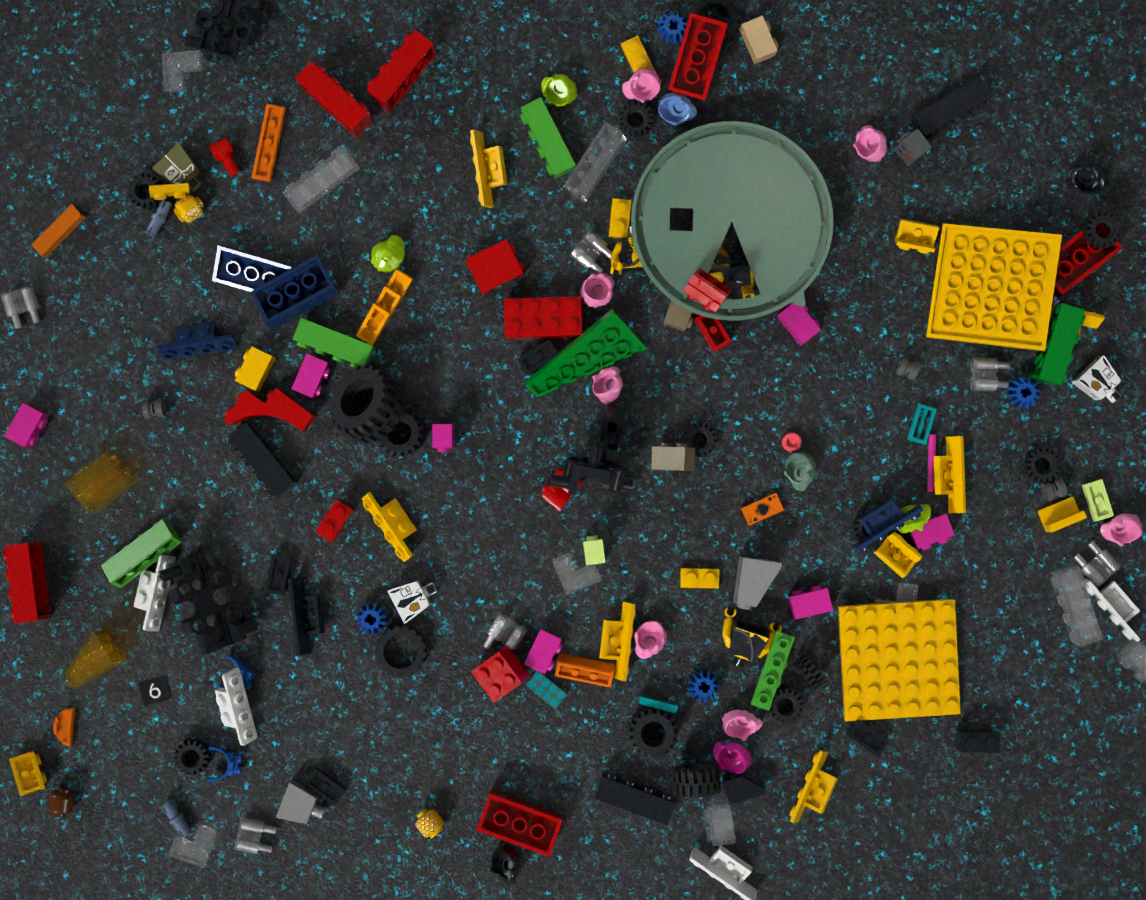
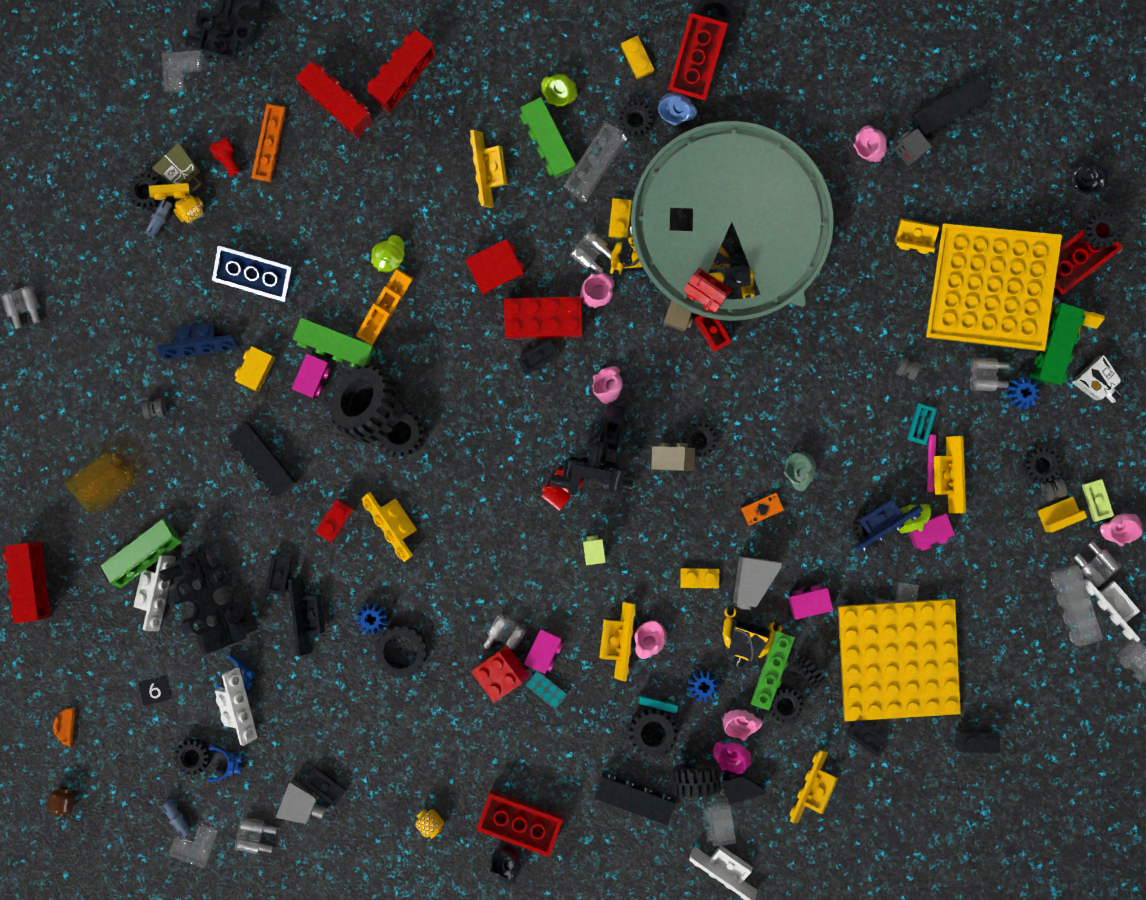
(27, 425): dark pink brick -> none
(27, 772): yellow bracket -> none
(58, 231): orange slope -> none
(94, 660): clear yellow slope -> none
(277, 405): red arch -> none
(294, 292): dark blue slope -> none
(320, 180): clear brick -> none
(411, 599): white torso -> none
(443, 437): dark pink brick -> none
(574, 579): clear plate -> none
(585, 670): orange slope -> none
(590, 352): green wing -> none
(642, 85): bright pink hair -> none
(665, 30): blue gear -> none
(758, 39): tan brick -> none
(791, 442): coral tile -> none
(799, 323): dark pink brick -> none
(898, 554): yellow bracket -> none

